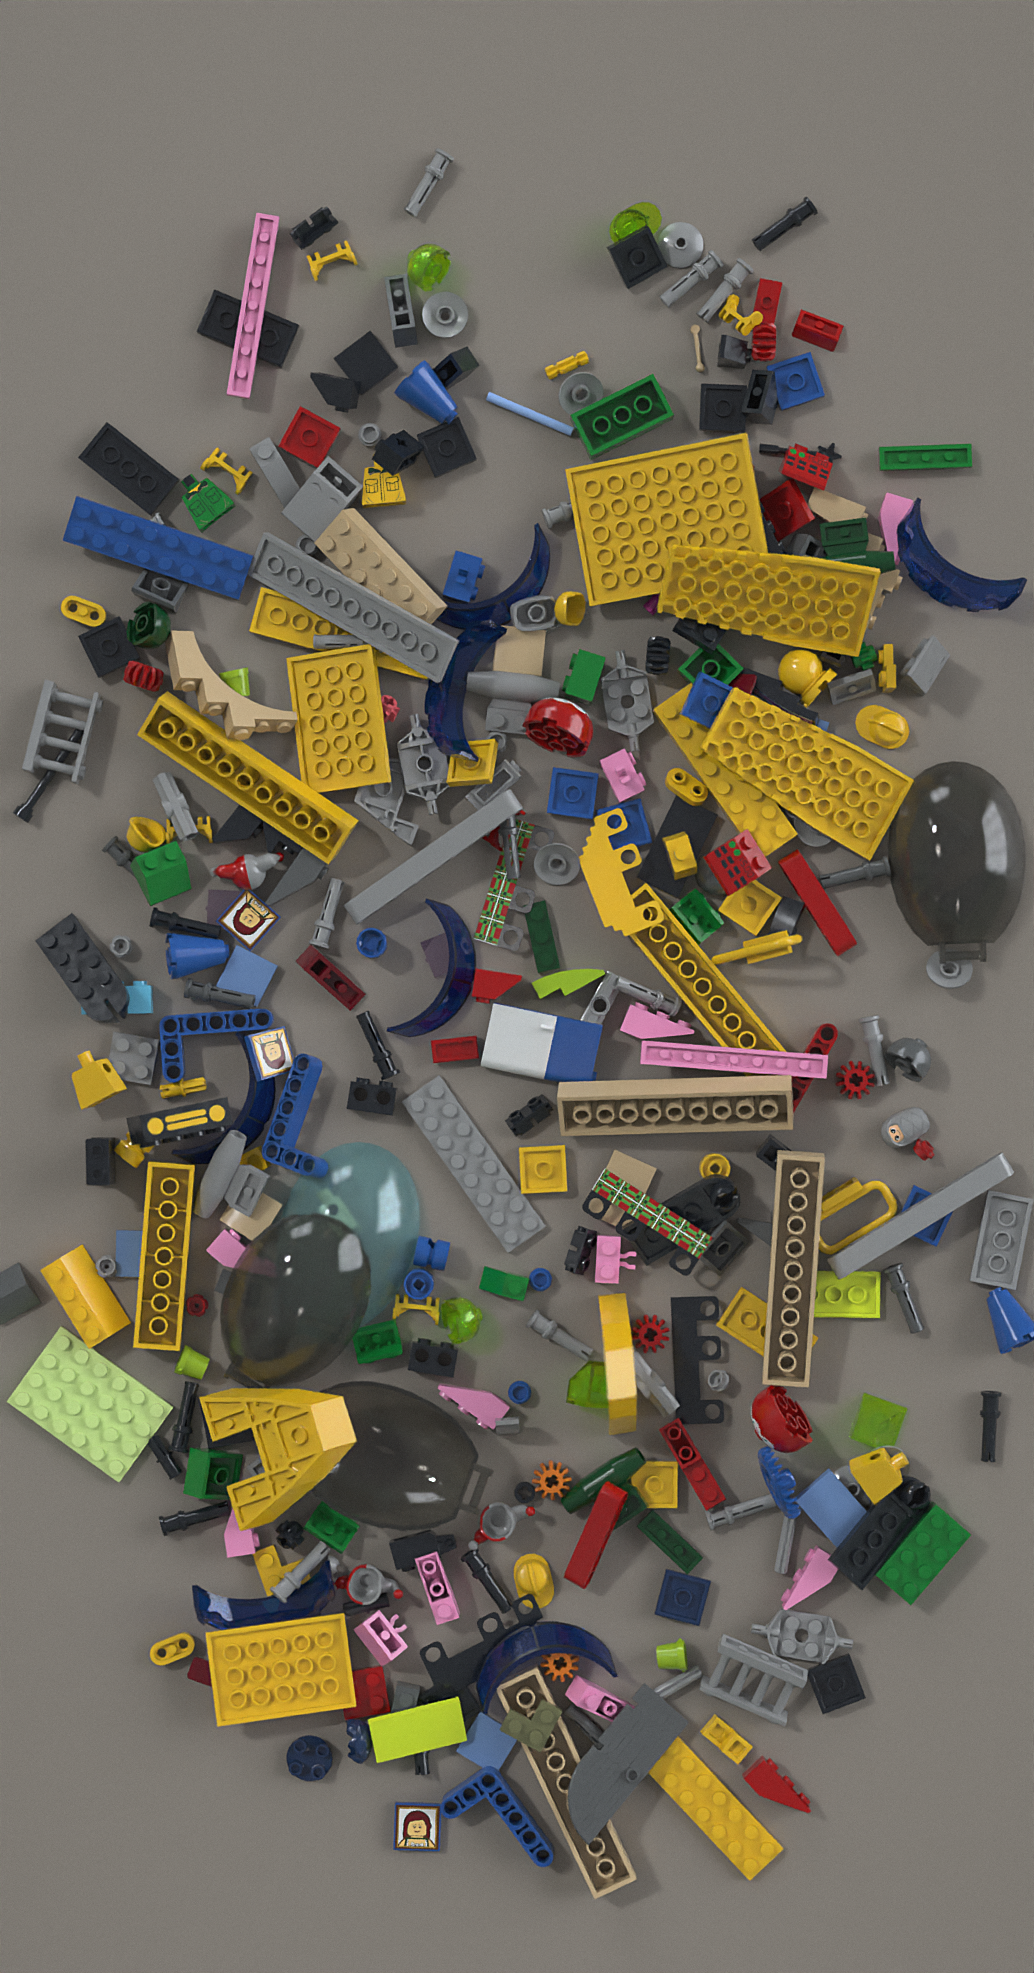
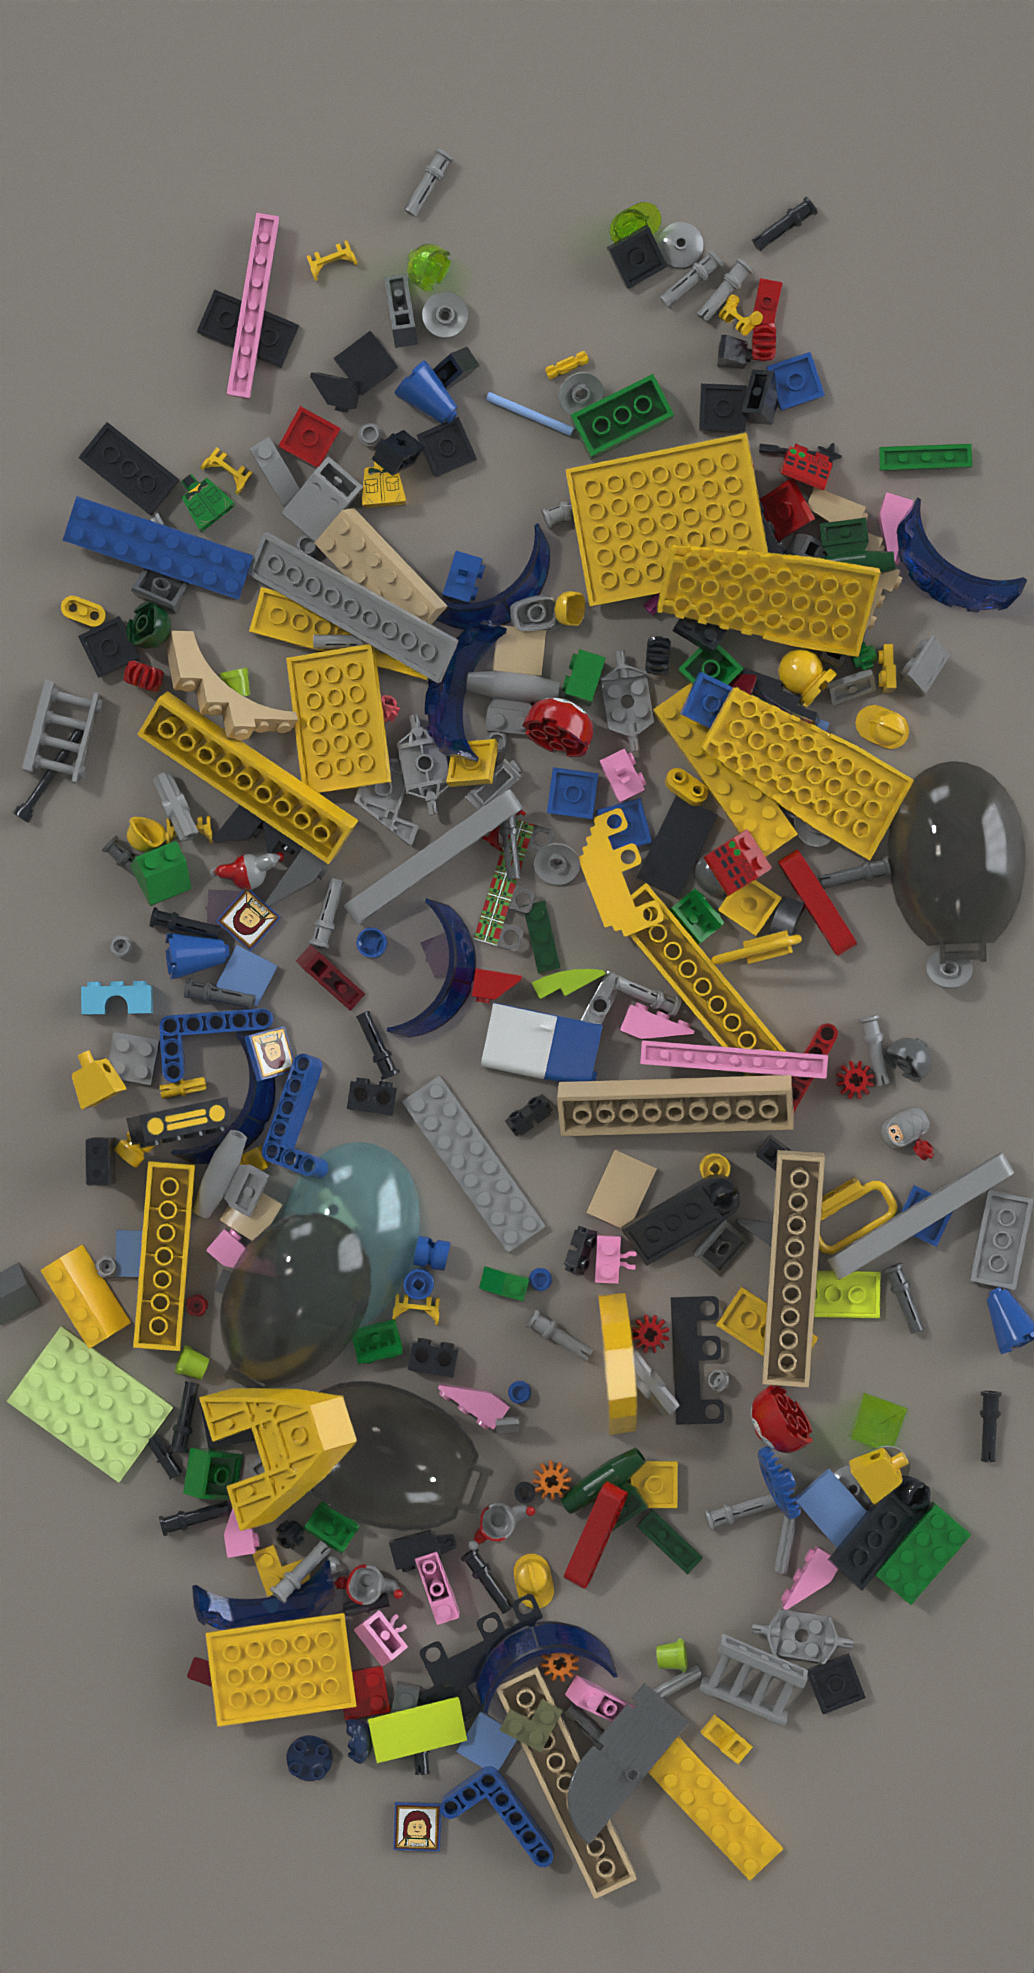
(85, 970): black plate -> none
(173, 1648): yellow plate -> none
(306, 234): black hinge -> none
(454, 1049): red plate -> none
(461, 1318): clear neon green cylinder -> none
(543, 1169): yellow plate -> none
(589, 1386): clear neon green slope -> none
(647, 1211): piece -> none
(680, 855): yellow torso -> none
(682, 1597): dark blue plate -> none
(692, 1464): red slope -> none
(695, 330): tan hinge -> none
(771, 1785): red slope -> none
(817, 330): red slope -> none

